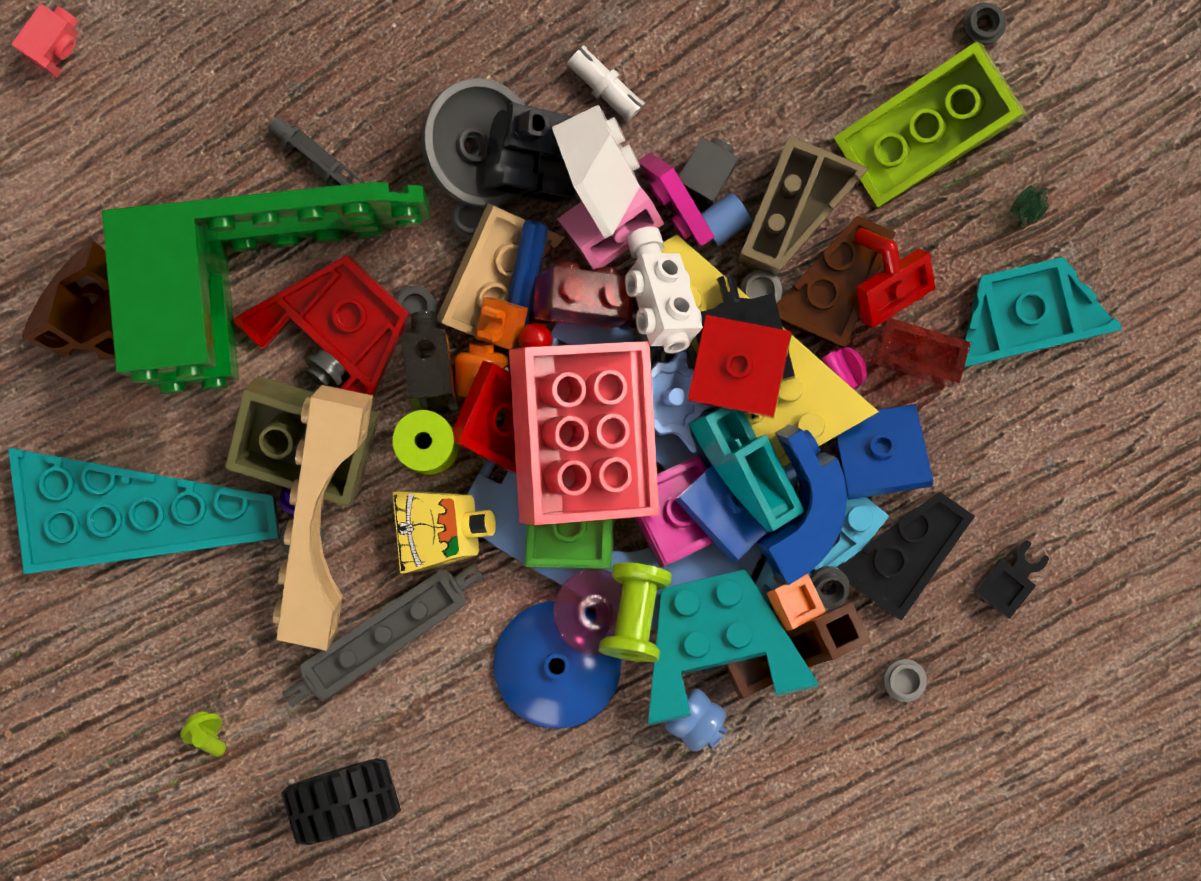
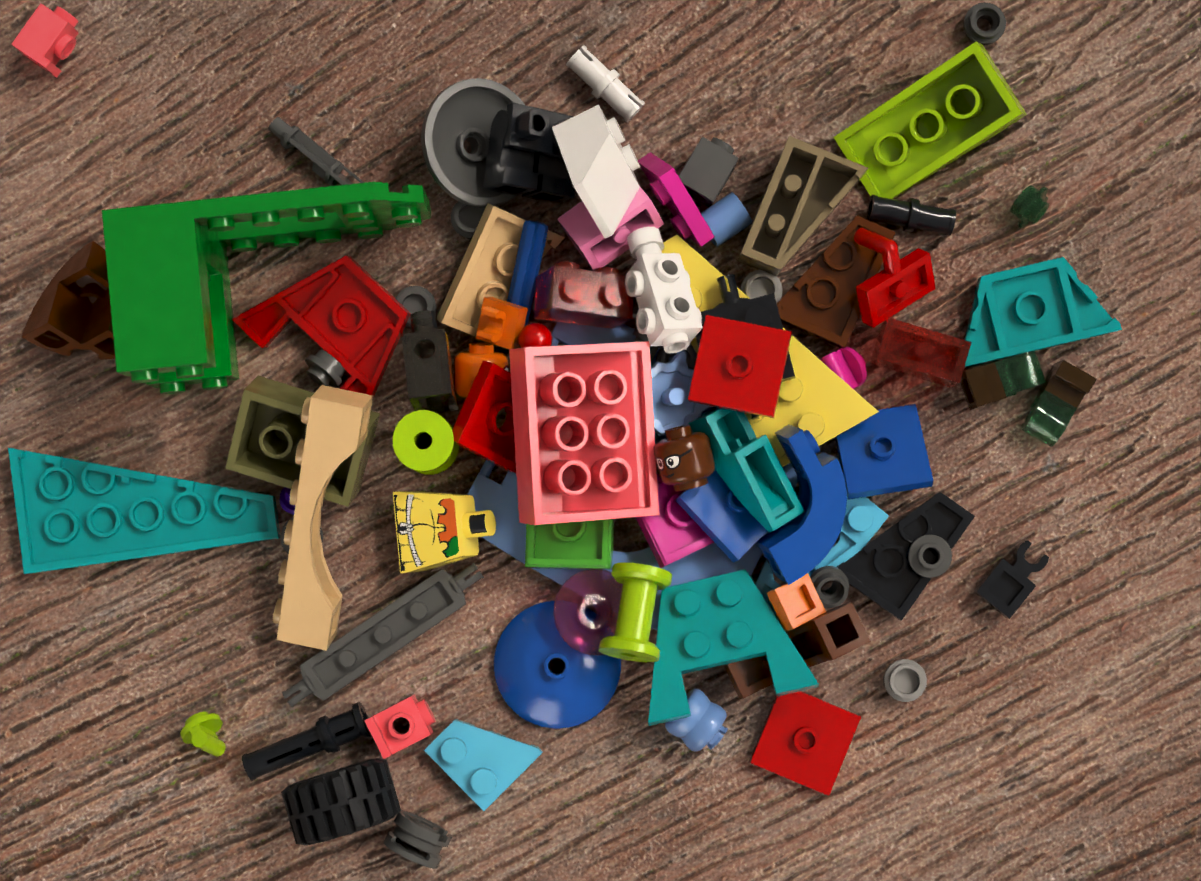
(326, 735): none -> black pin
(383, 731): none -> coral brick
(417, 839): none -> dark grey wheel
(480, 760): none -> medium azure wing
(684, 458): none -> reddish brown head
(805, 740): none -> red plate
(911, 215): none -> black pin
(916, 559): none -> dark grey plate
(1001, 379): none -> leg
(1057, 402): none -> leg

